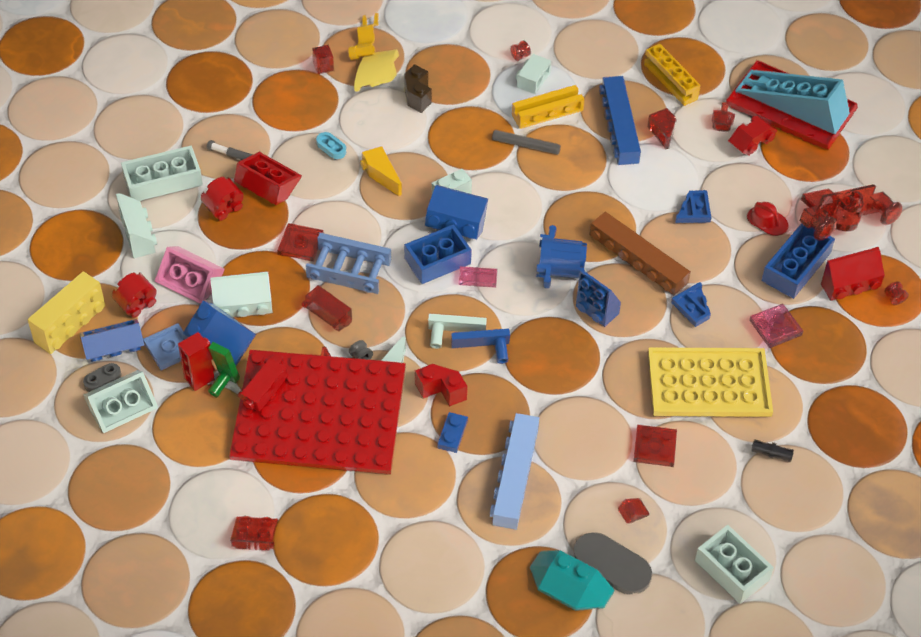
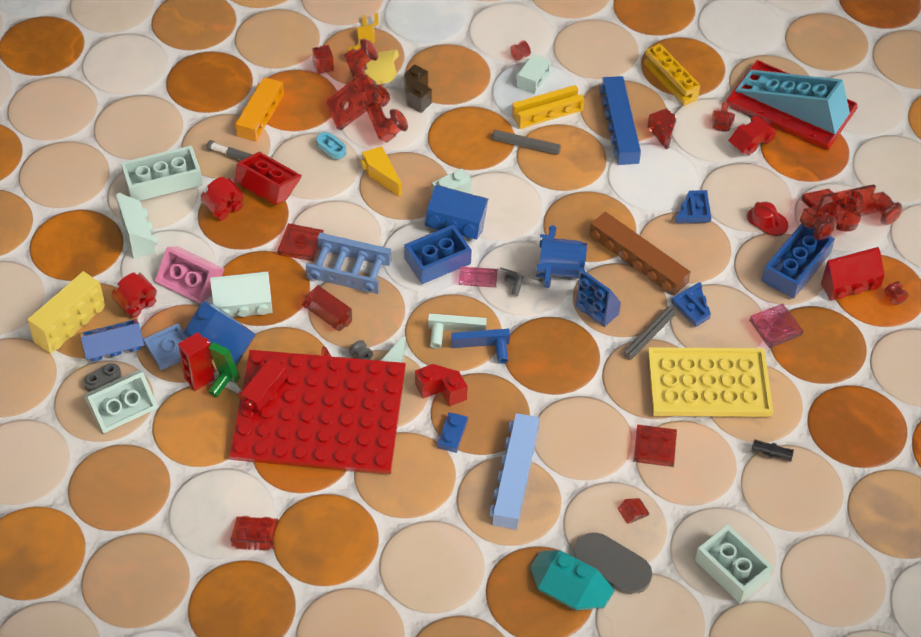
(259, 109): none -> light orange brick
(365, 95): none -> clear red piece
(517, 282): none -> dark grey shield
(638, 344): none -> dark grey axle

